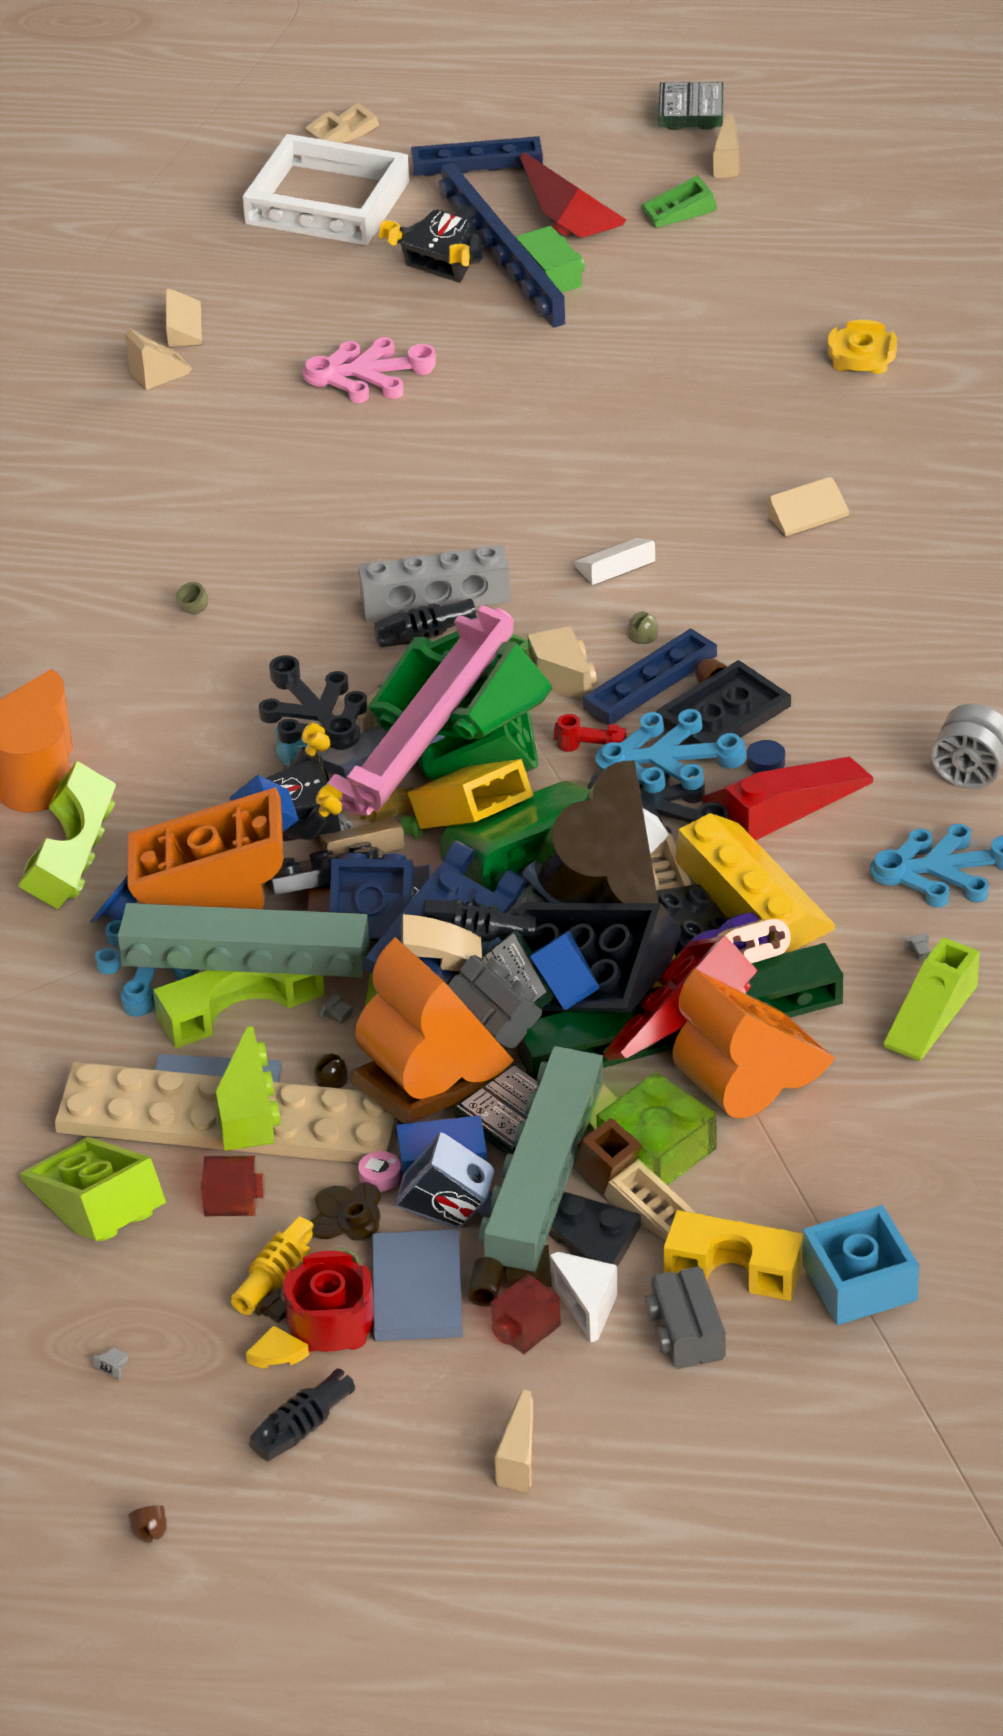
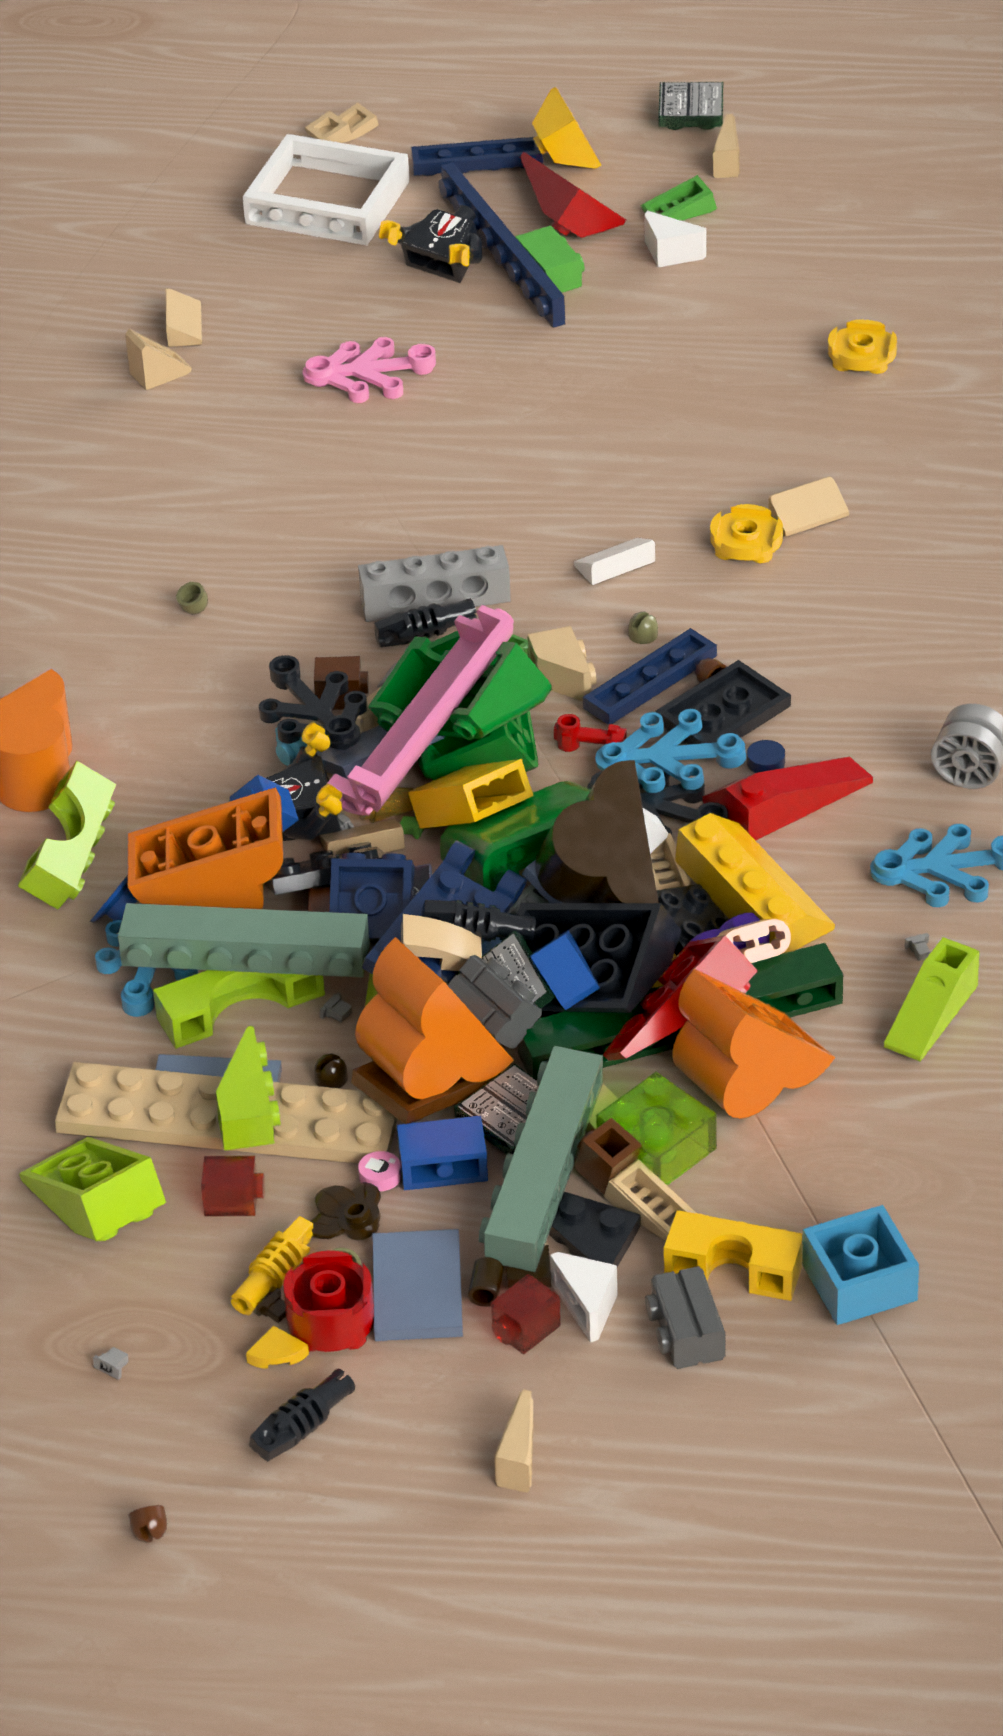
(351, 665): none -> reddish brown brick
(447, 1183): torso -> none
(561, 134): none -> yellow slope
(673, 240): none -> white slope
(732, 543): none -> yellow plate

